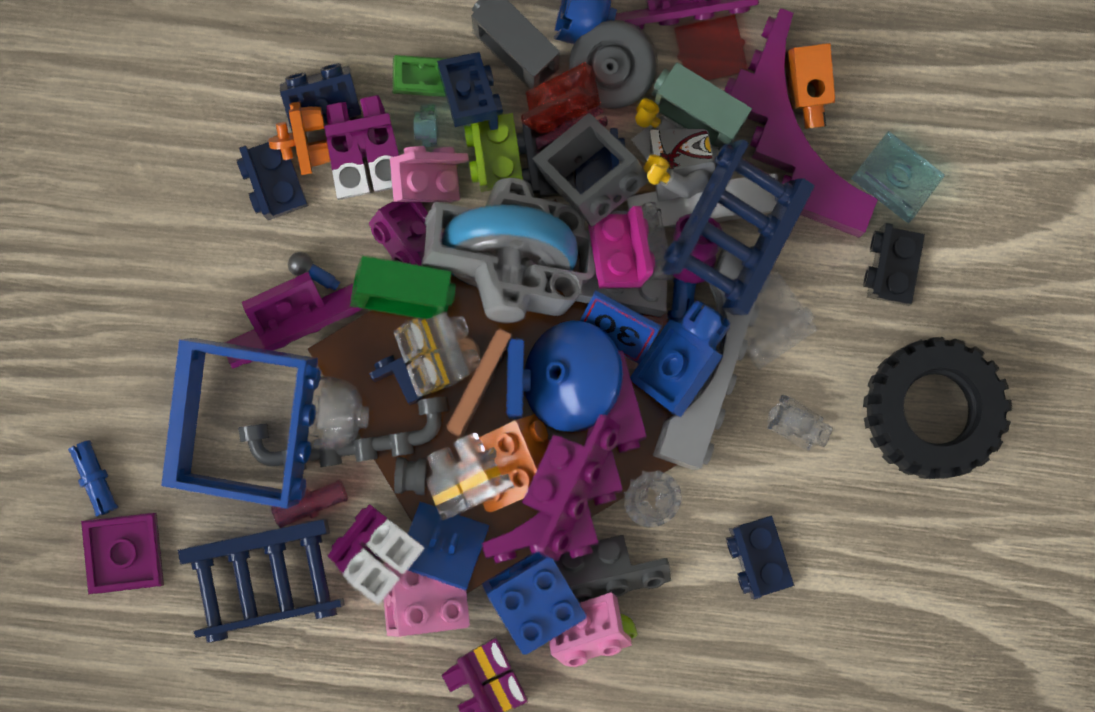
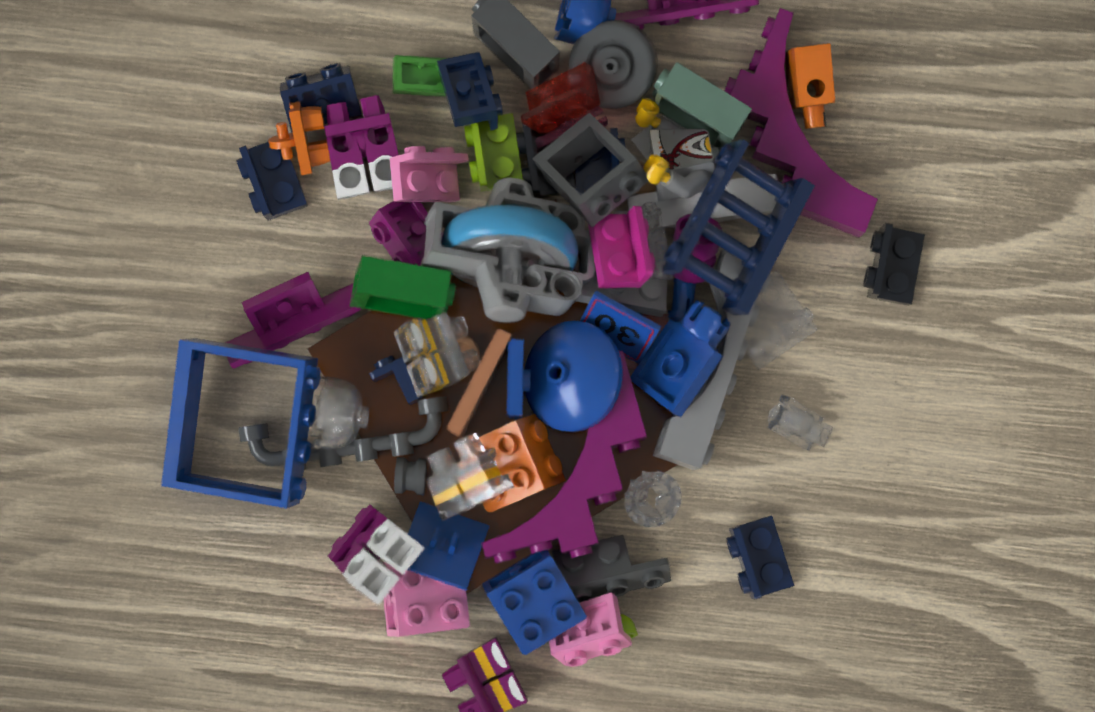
(93, 478): blue pin -> none
(122, 553): magenta tile -> none
(237, 551): dark blue fence -> none
(301, 263): piece -> none
(311, 503): clear pink pin -> none
(426, 125): clear light blue plate -> none
(566, 481): magenta bracket -> none
(711, 47): clear red piece -> none
(898, 177): clear light blue tile -> none
(985, 408): black tyre -> none

